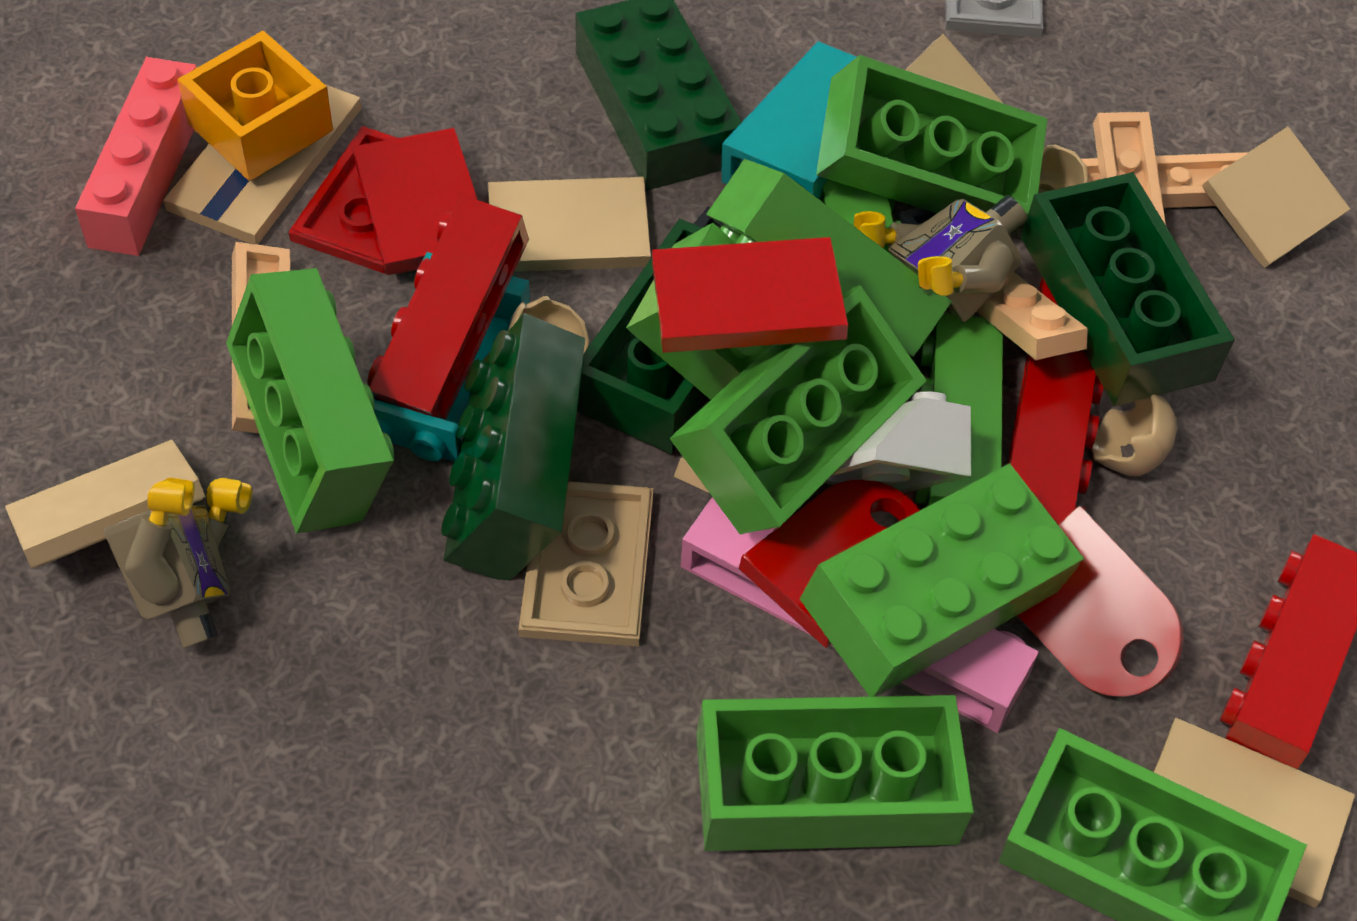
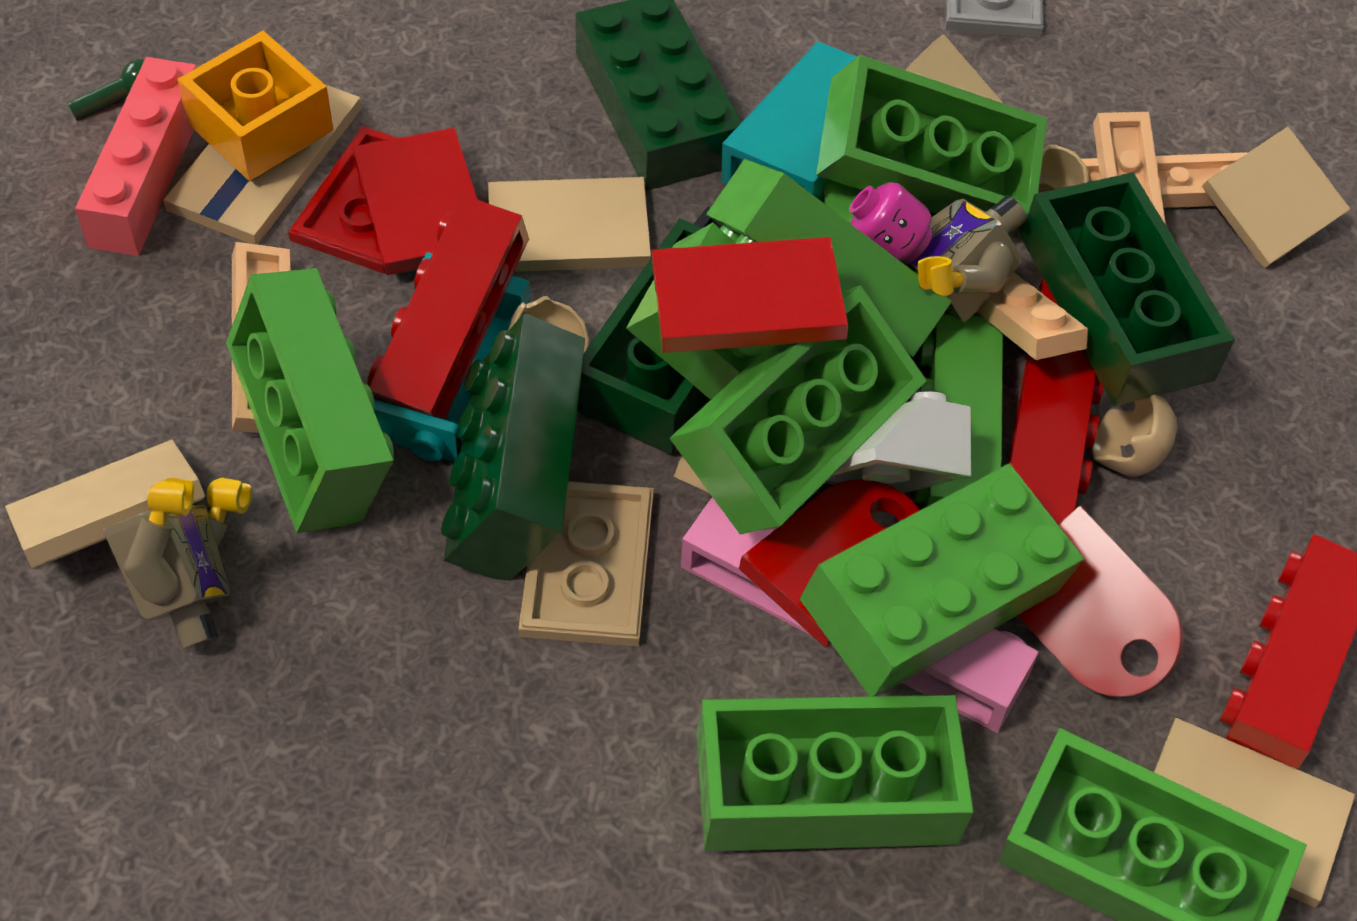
(107, 94): none -> dark green bar
(893, 220): none -> dark pink head

